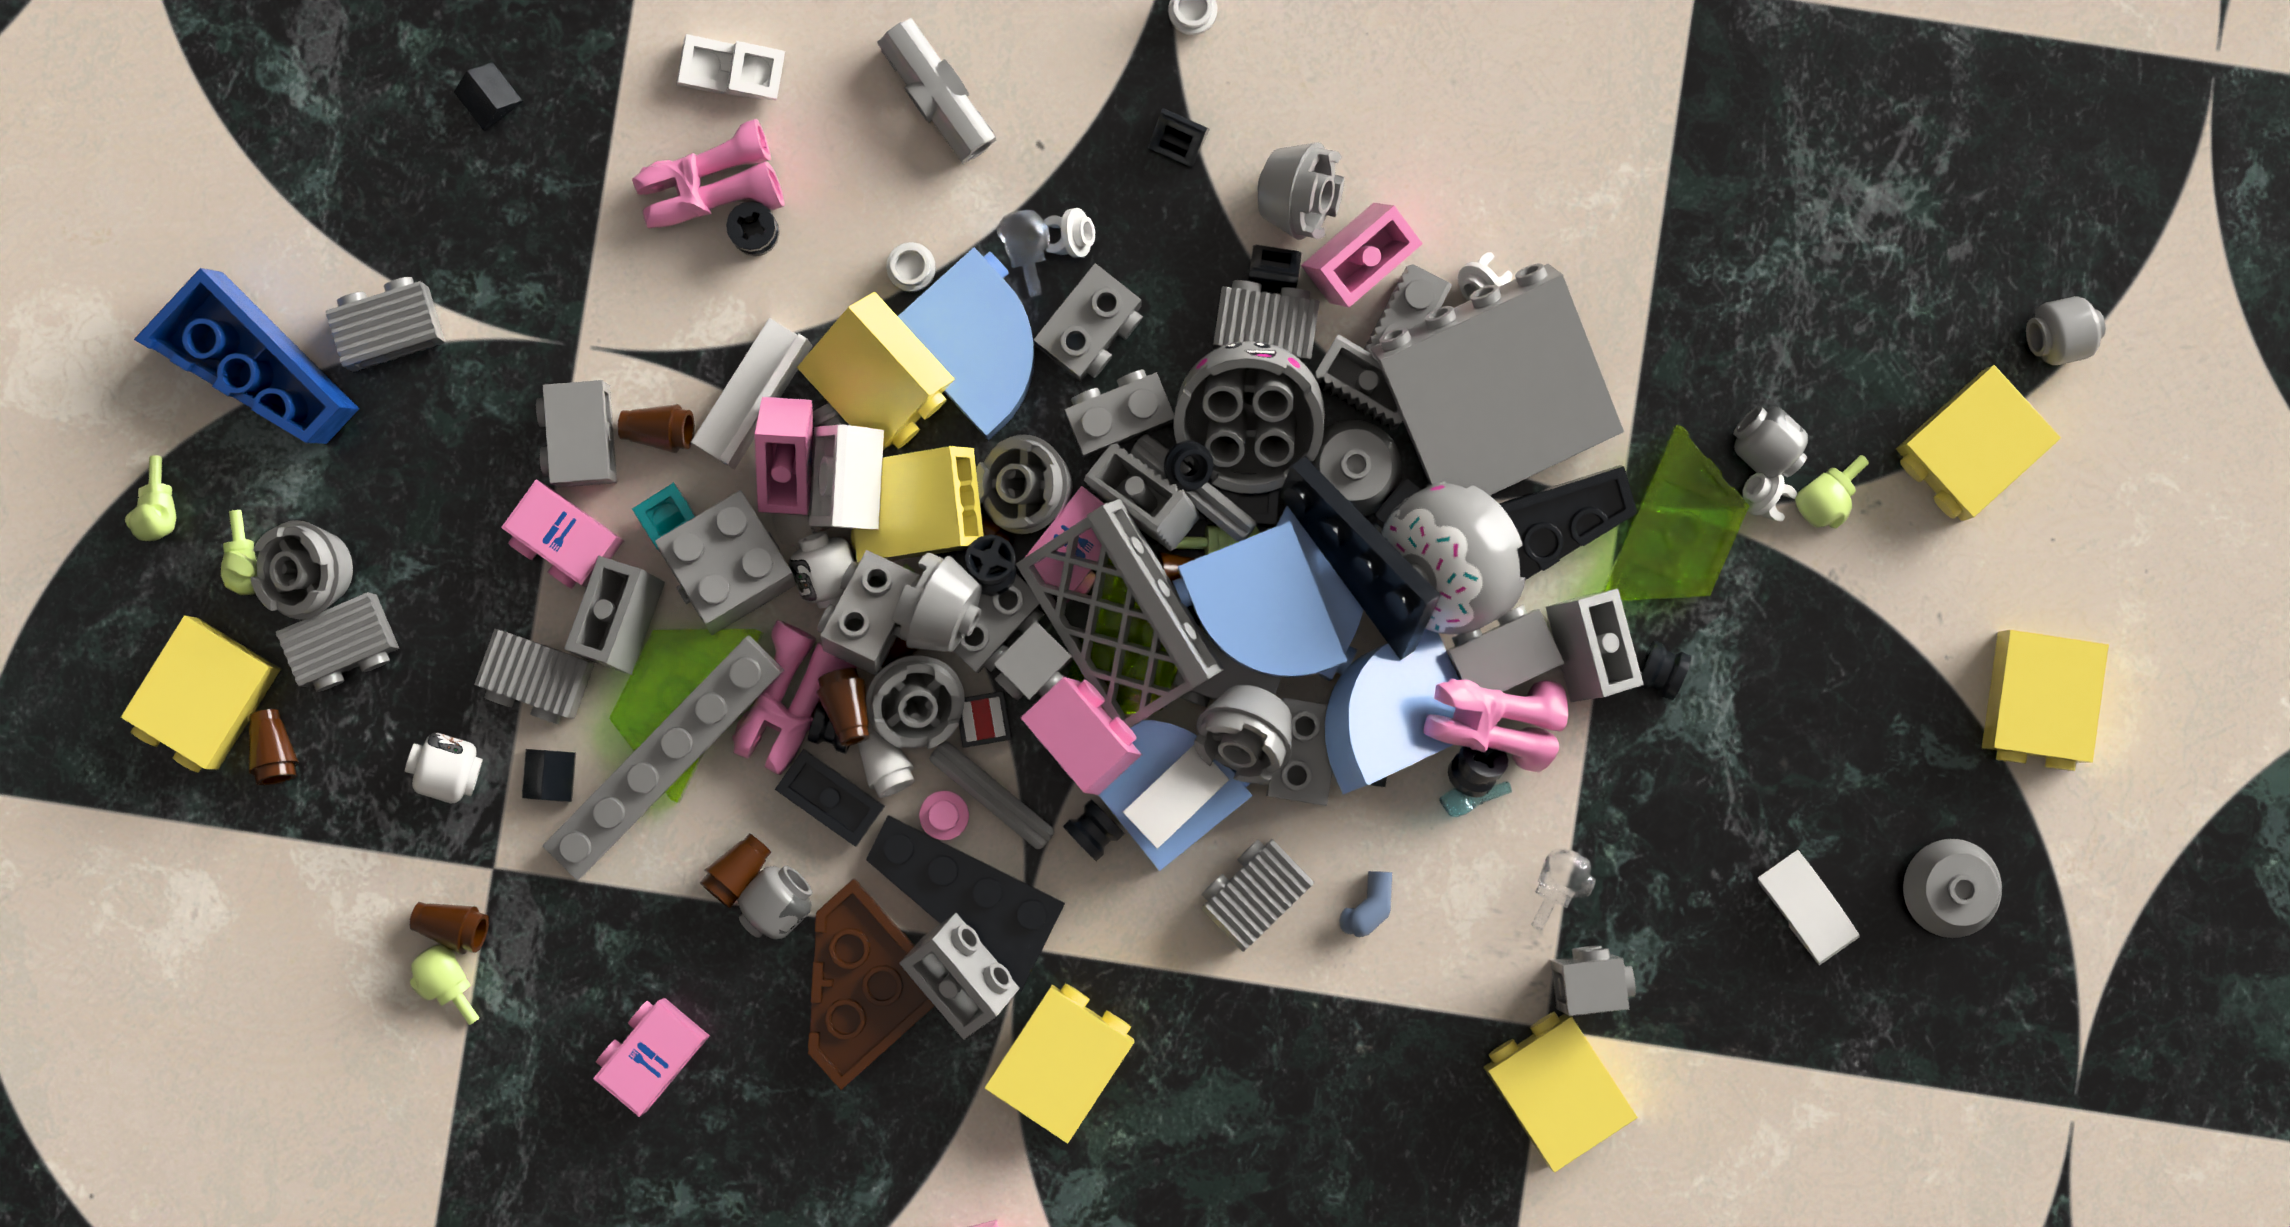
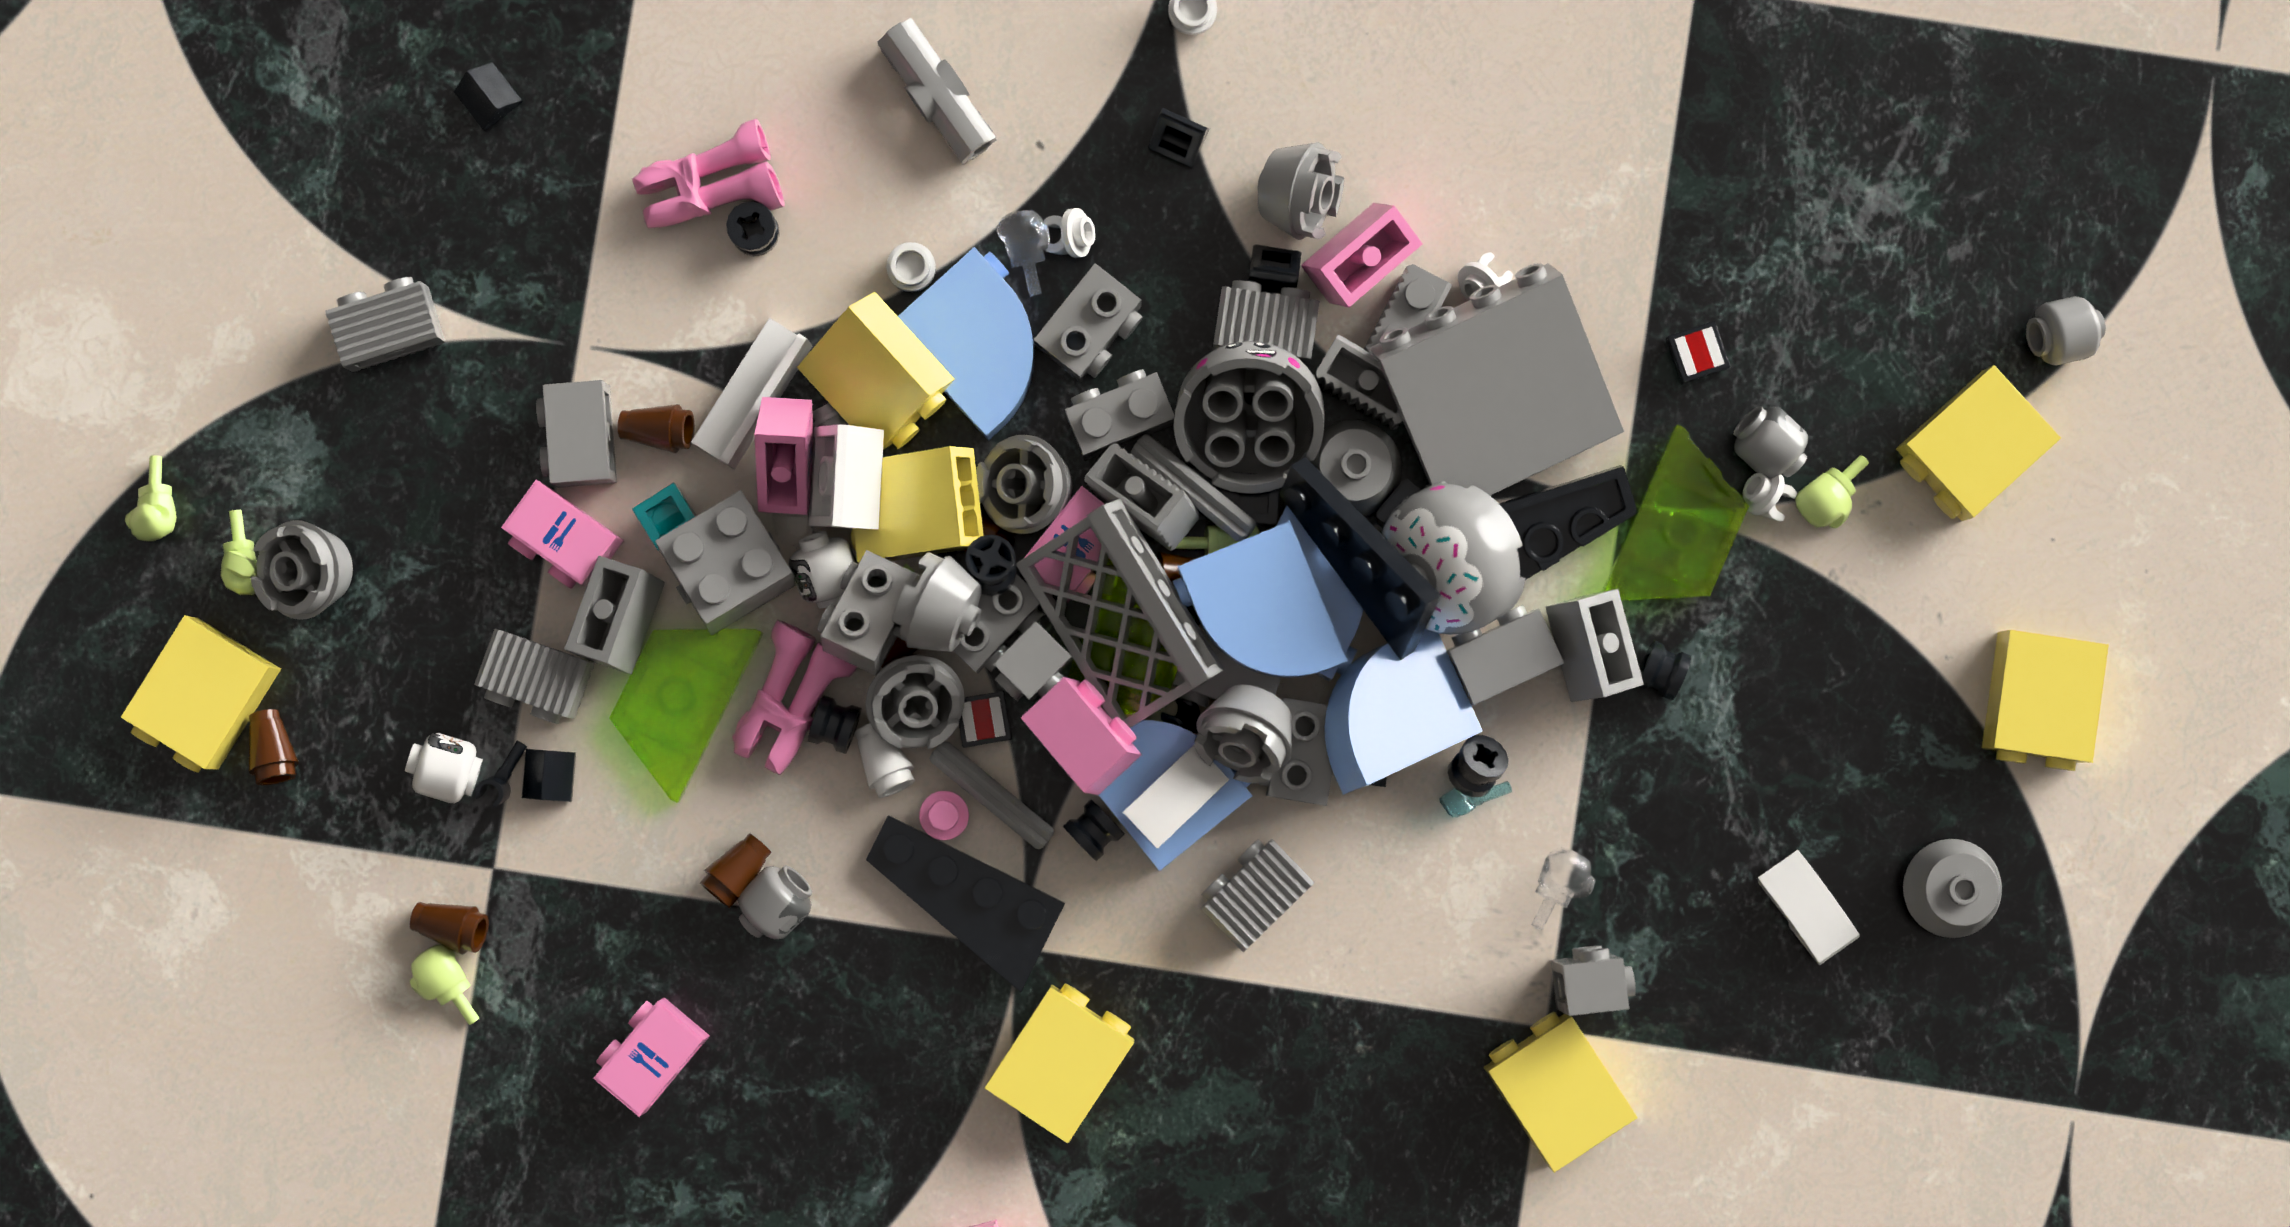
(244, 355): blue wedge -> none
(337, 642): light grey brick -> none
(502, 776): none -> black hand
(663, 757): light grey plate -> none
(730, 68): white slope -> none
(830, 797): black plate -> none
(845, 704): reddish brown cone -> none
(858, 986): reddish brown plate -> none
(960, 975): light grey brick -> none
(1186, 715): none -> black hand
(1201, 470): black plate -> none
(1373, 910): sand blue arm -> none
(1482, 708): bright pink piece -> none
(1698, 352): none -> tile

